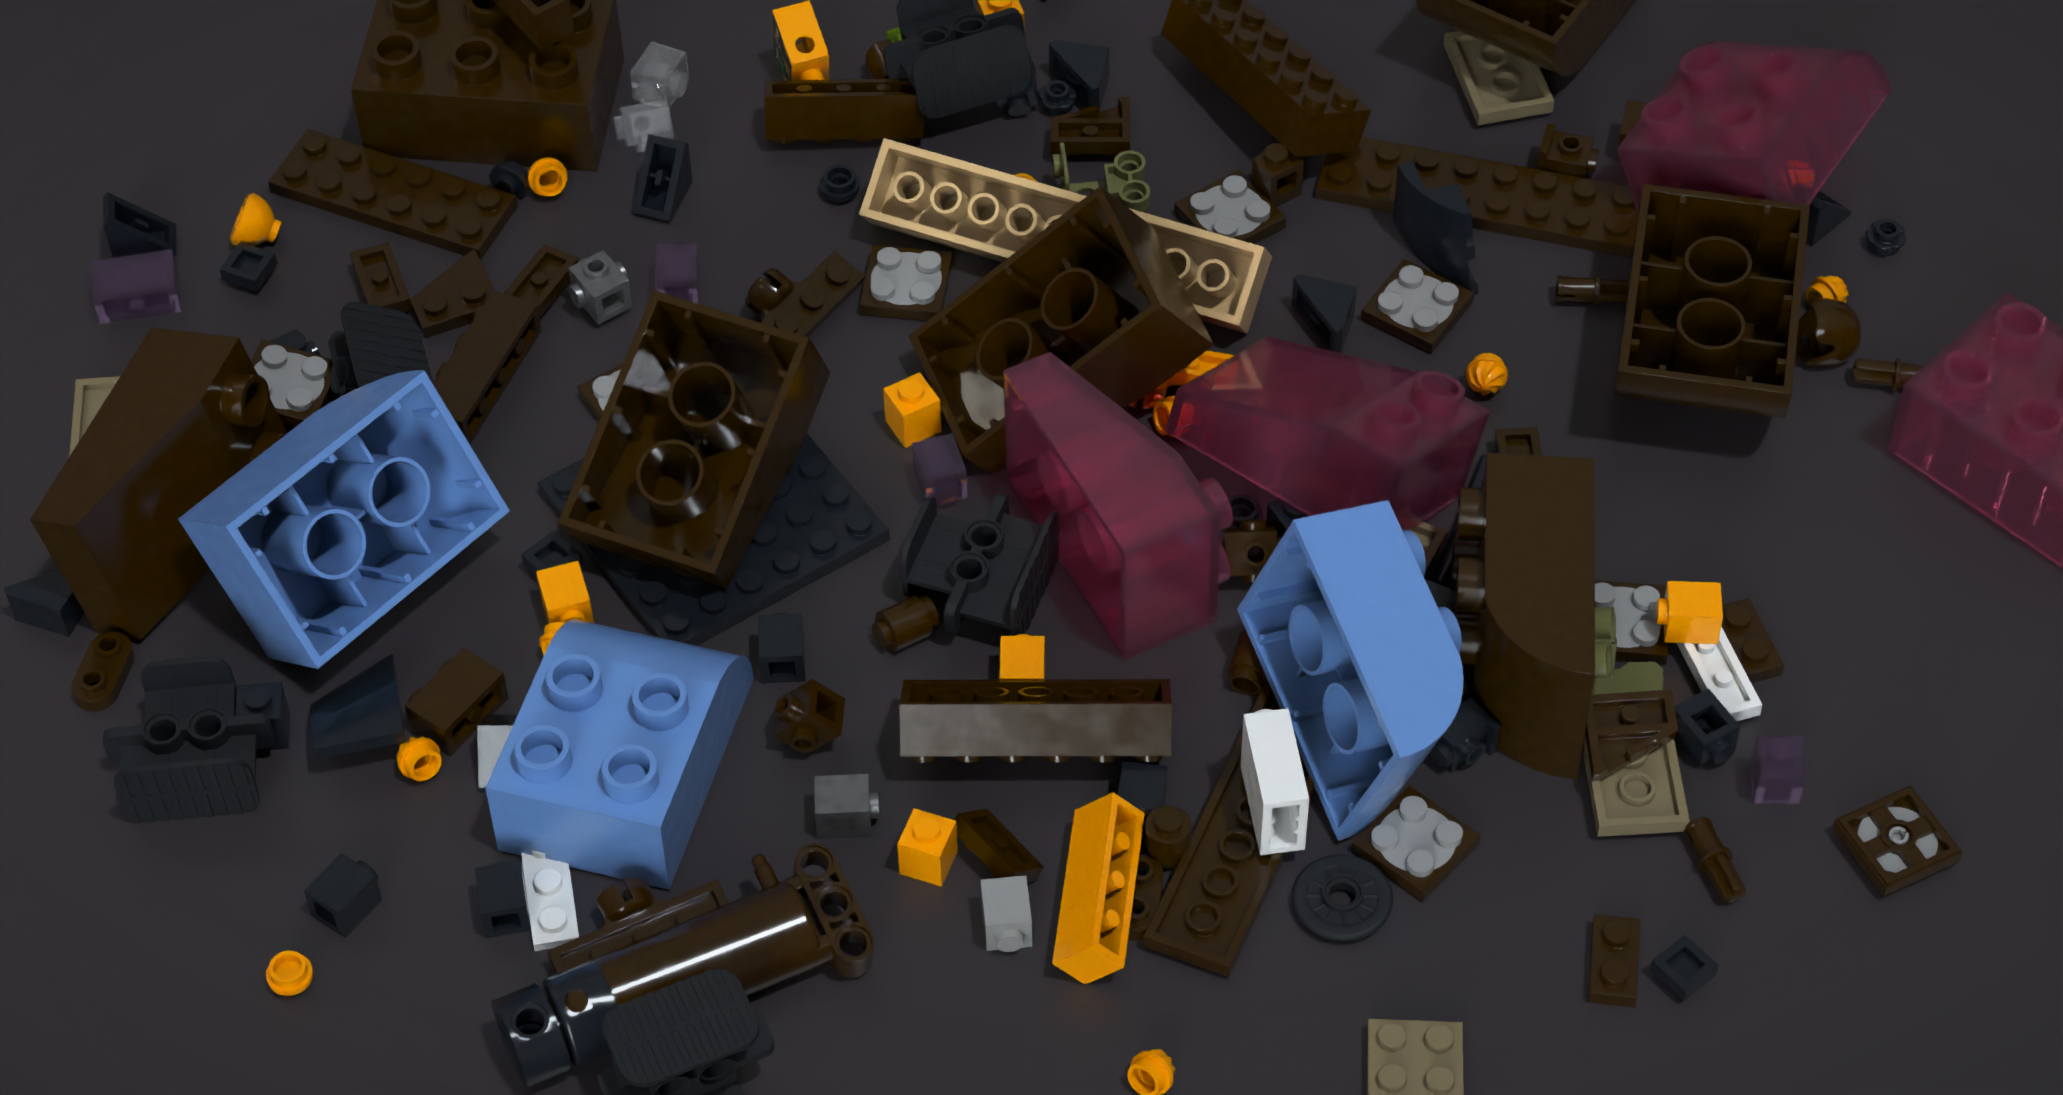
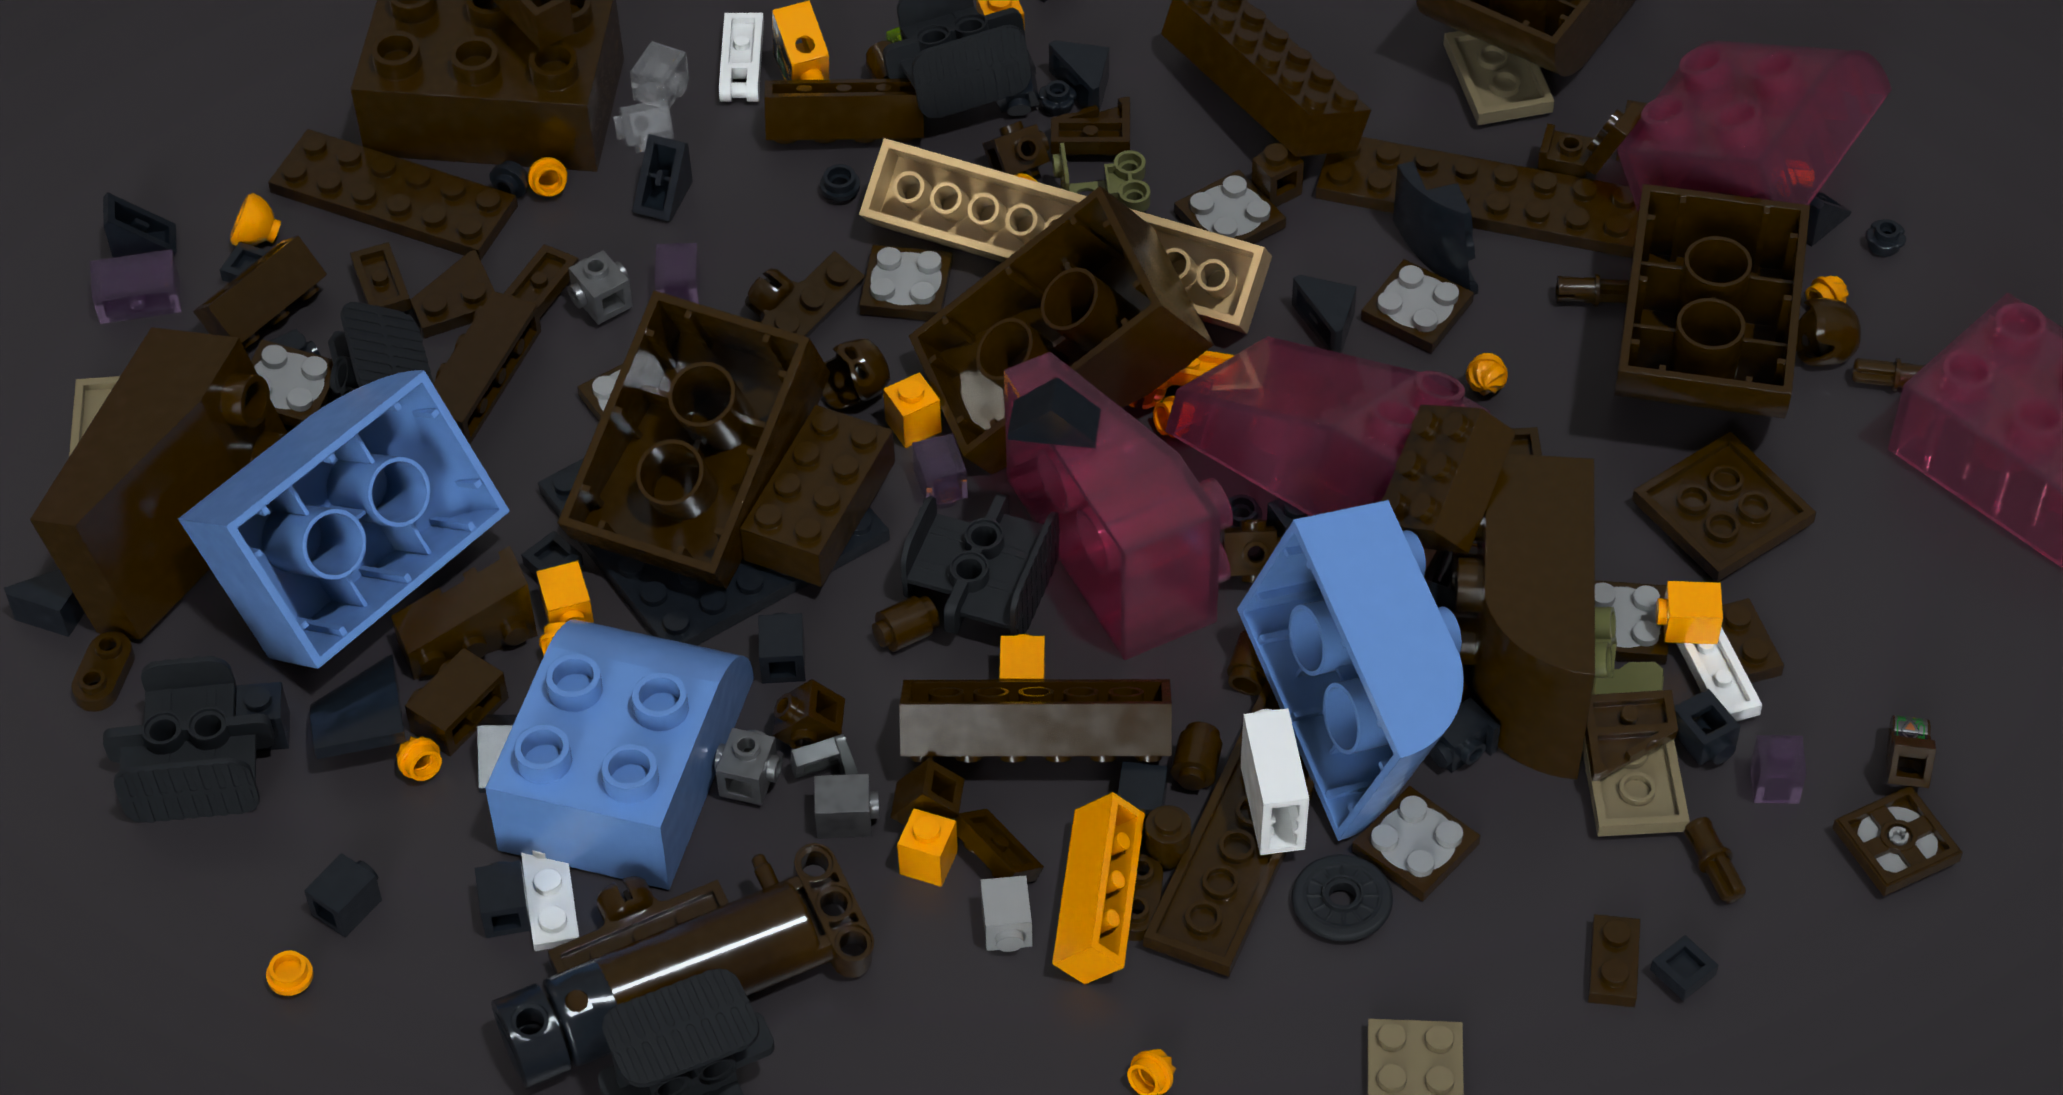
(262, 292): none -> dark brown brick
(478, 614): none -> dark brown wedge
(741, 56): none -> white plate
(747, 765): none -> flat silver brick
(818, 495): none -> dark brown brick
(822, 756): none -> dark grey tile
(856, 374): none -> dark brown helmet
(928, 789): none -> dark brown brick
(1018, 149): none -> dark brown brick
(1055, 416): none -> black slope
(1197, 756): none -> dark brown brick
(1448, 474): none -> dark brown brick
(1605, 144): none -> dark brown plate
(1723, 506): none -> dark brown plate
(1911, 747): none -> dark brown leg

